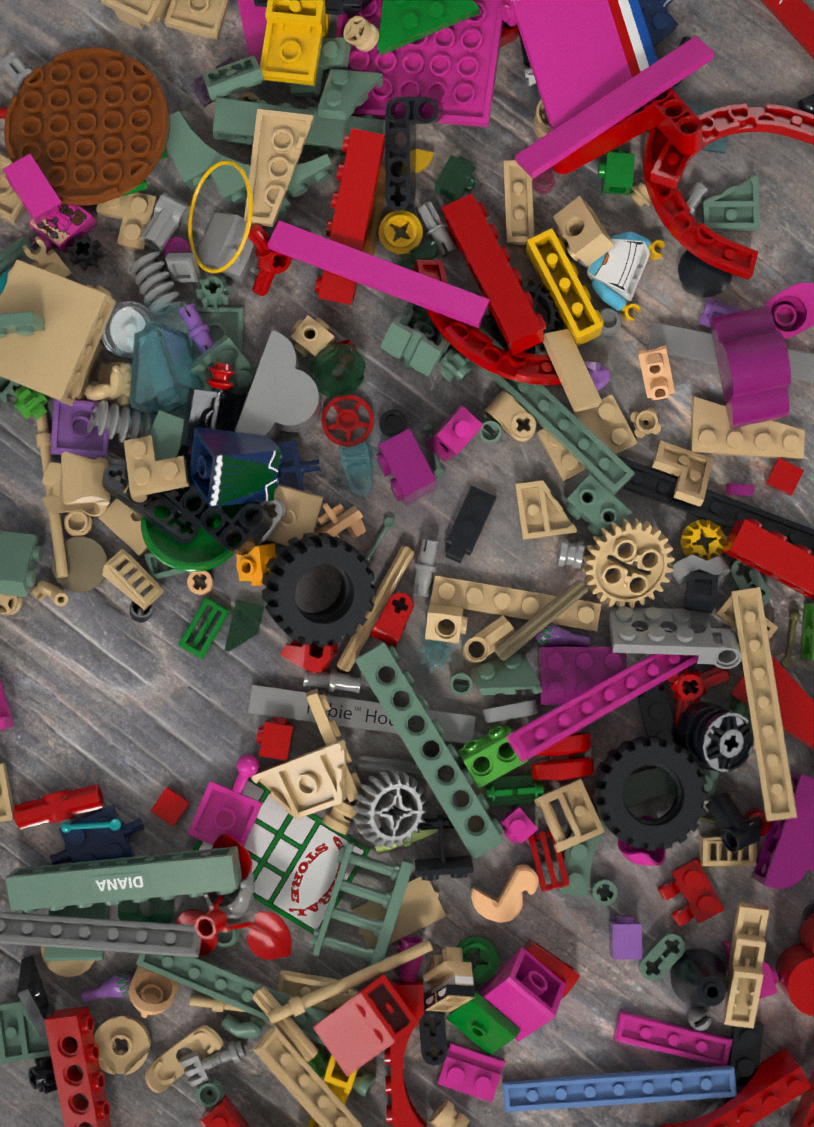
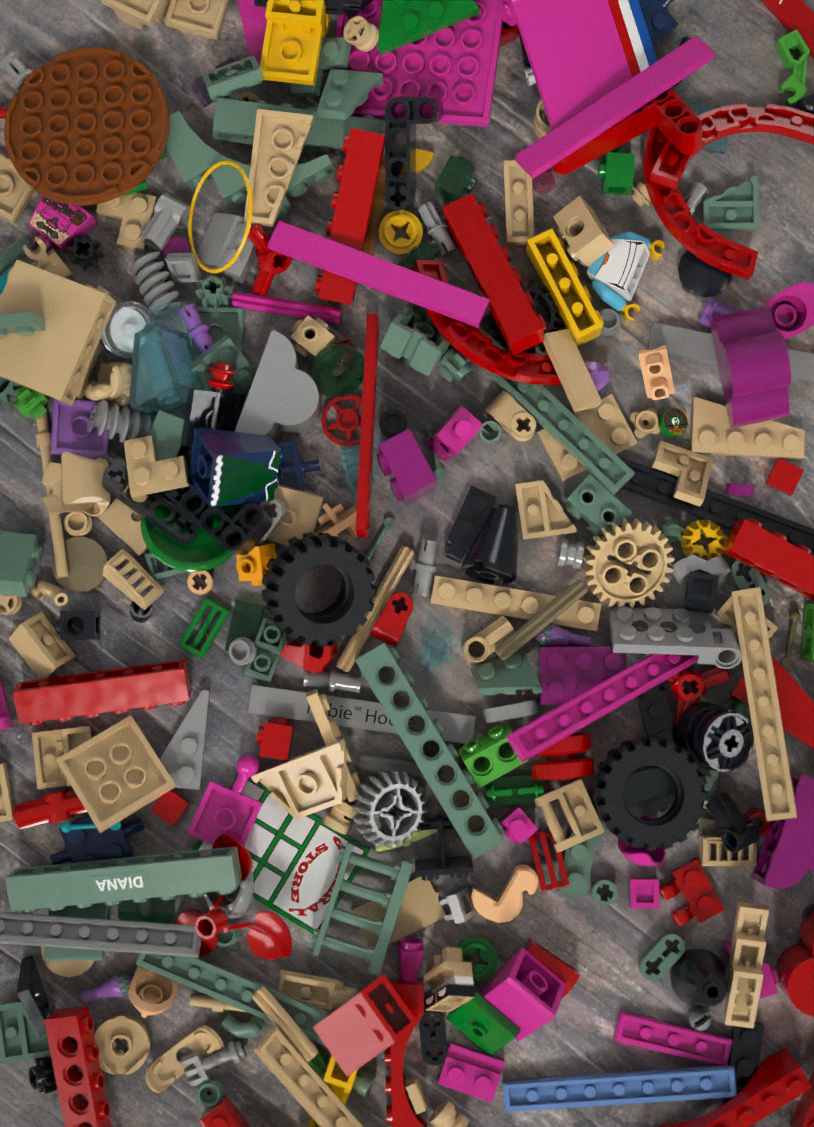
(32, 188): dark pink hinge -> none
(41, 646): none -> tan panel
(50, 746): none -> tan slope
(90, 630): none -> black brick
(102, 692): none -> brick
(115, 773): none -> tan plate
(186, 750): none -> light grey wing
(242, 651): none -> light grey plate
(269, 645): none -> sand green slope
(285, 307): none -> dark pink axle
(298, 1005): tan bar -> none
(367, 426): none -> red tile
(416, 1094): none -> tan tile
(436, 631): tan brick -> none
(458, 687): sand green hinge -> none
(460, 905): none -> light grey tile
(495, 548): none -> black cone
(625, 937): medium lavender brick -> none
(644, 893): none -> dark pink plate
(671, 530): none -> sand green plate
(673, 422): none -> tile
(796, 82): none -> bright green piece

